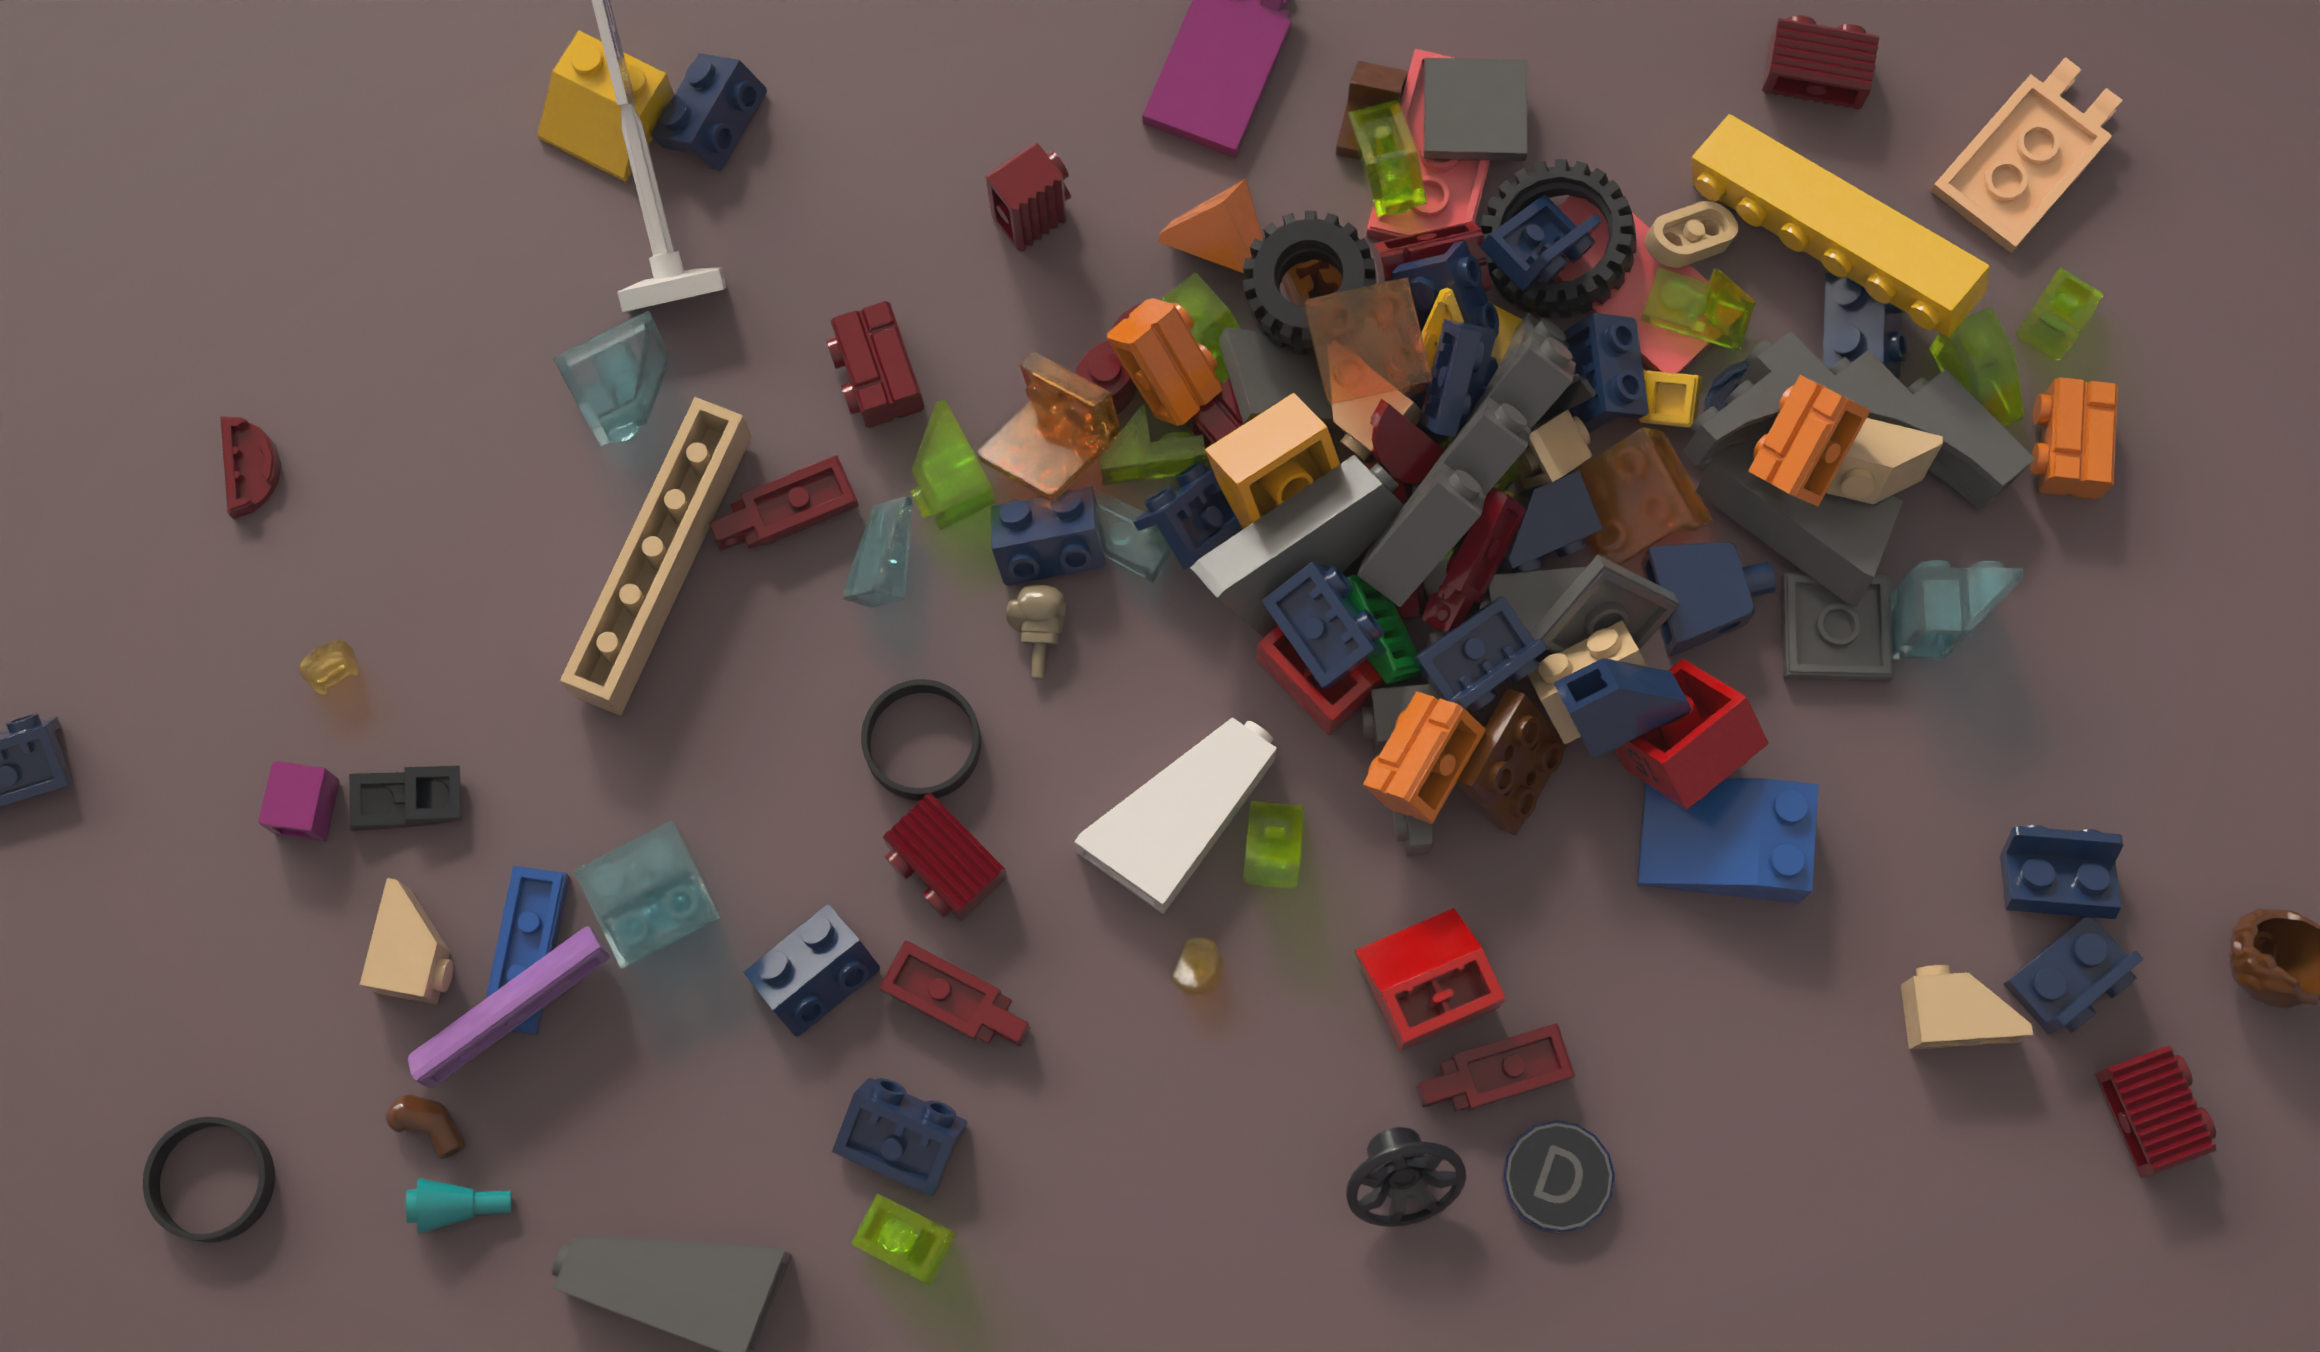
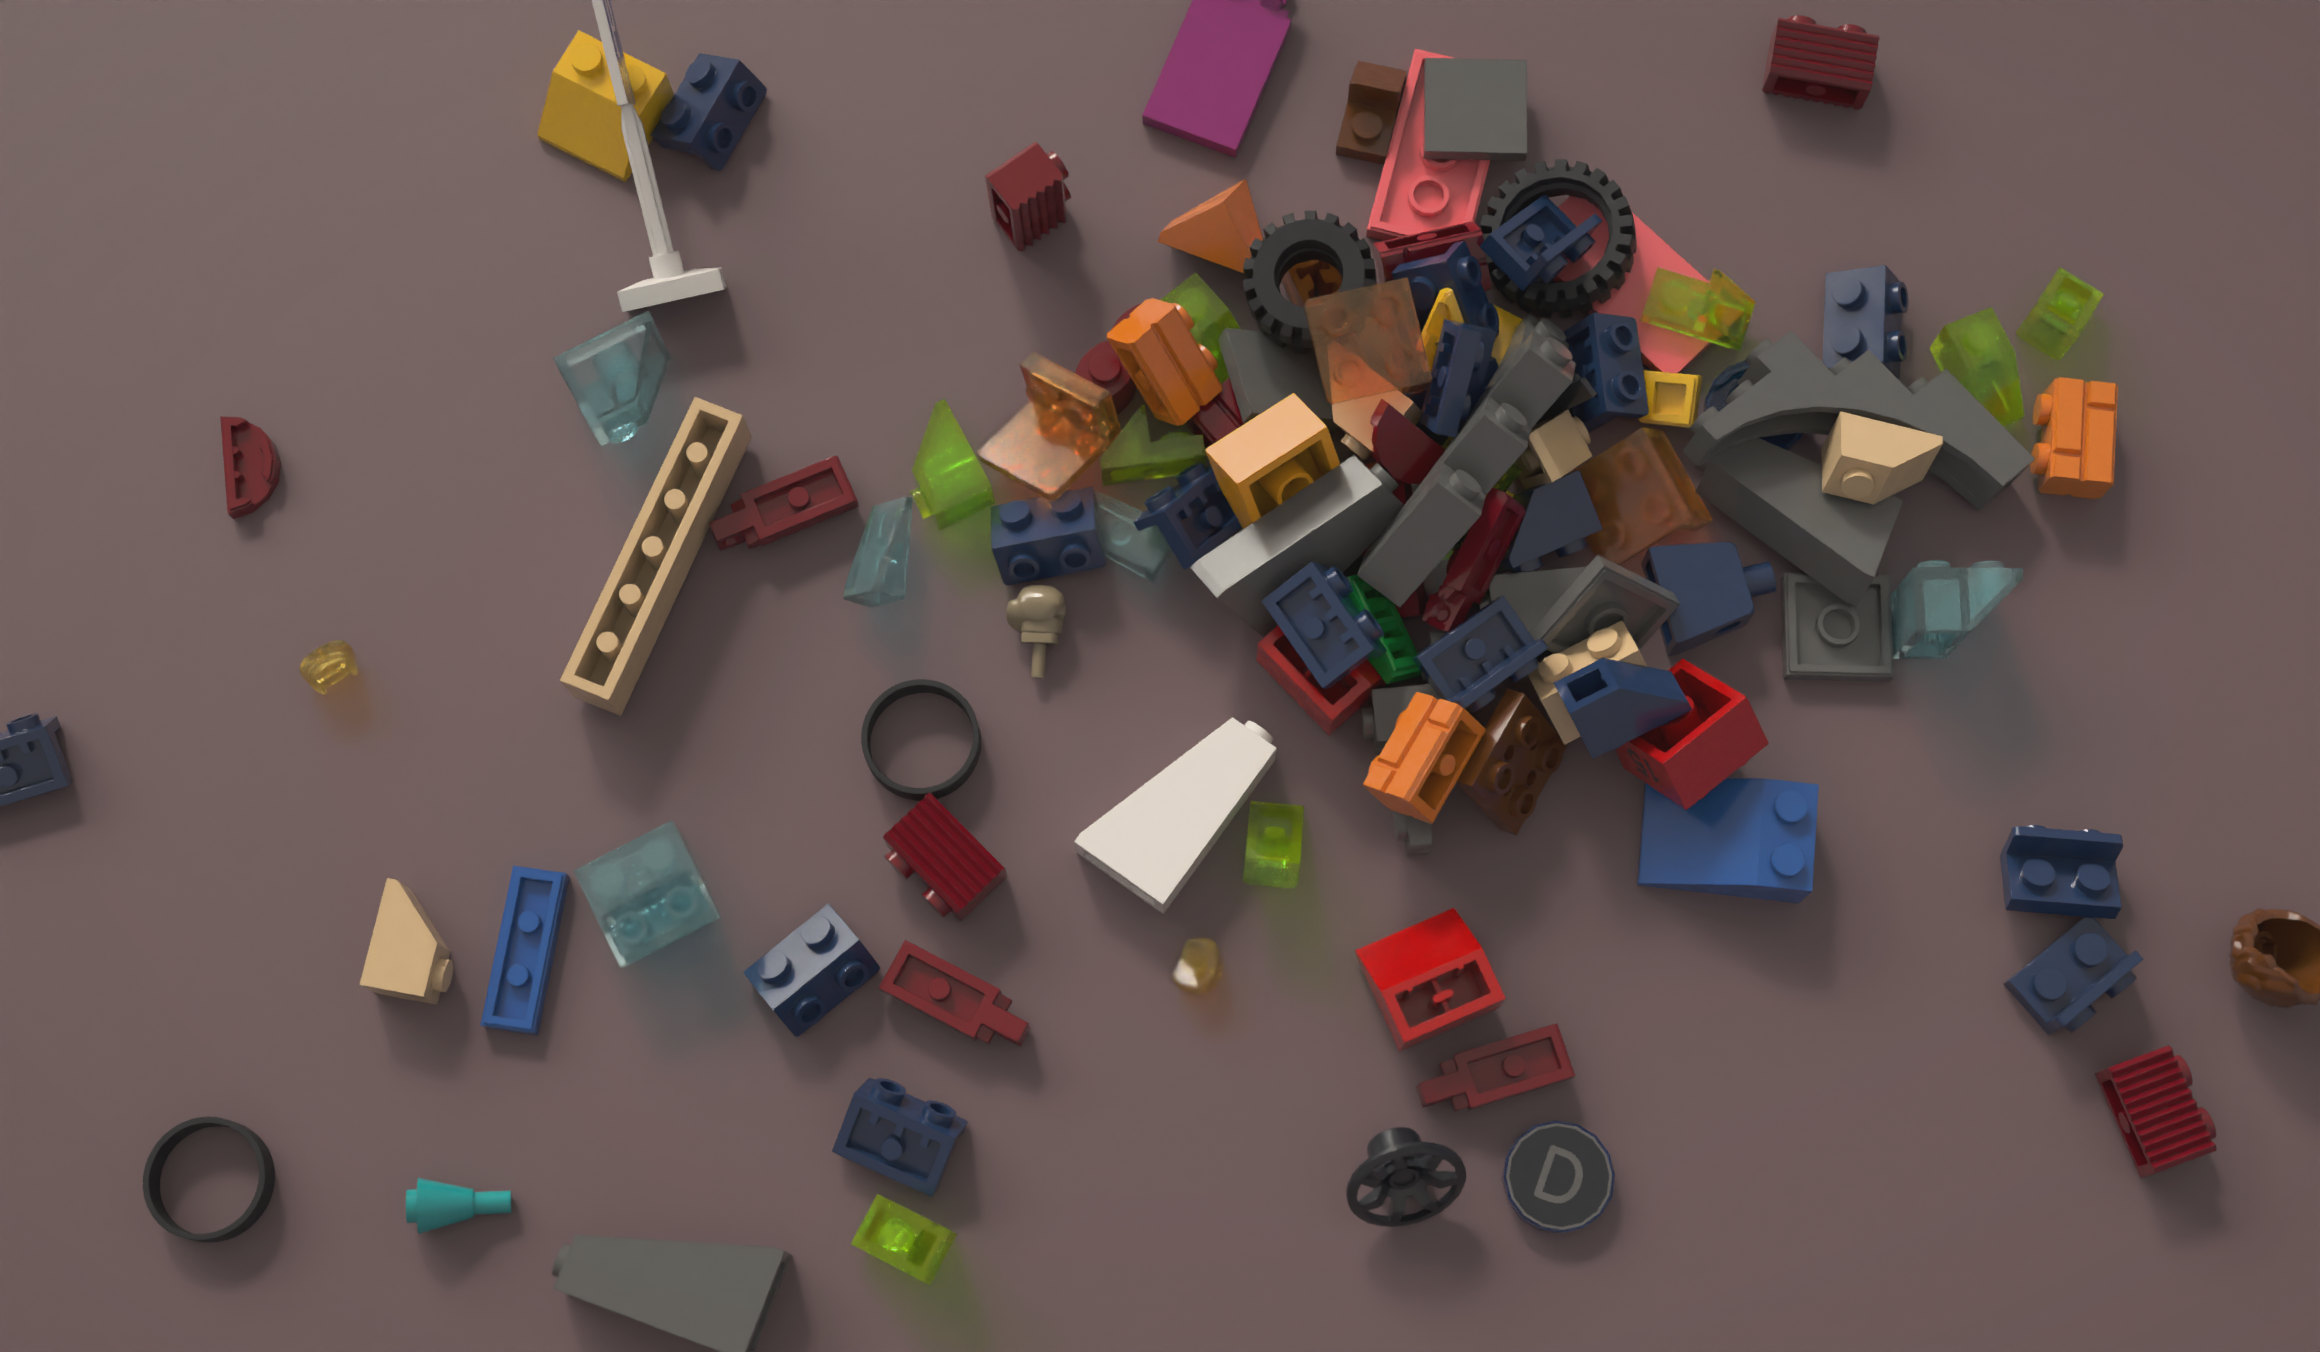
(299, 801): magenta panel -> none
(405, 798): black slope -> none
(426, 1116): reddish brown arm -> none
(507, 1008): medium lavender slope -> none
(876, 363): dark red brick -> none
(1388, 158): clear neon green slope -> none
(1691, 234): tan plate -> none
(1808, 440): orange brick -> none
(1839, 226): yellow brick -> none
(1957, 1011): tan slope -> none
(2026, 157): light nougat tile -> none

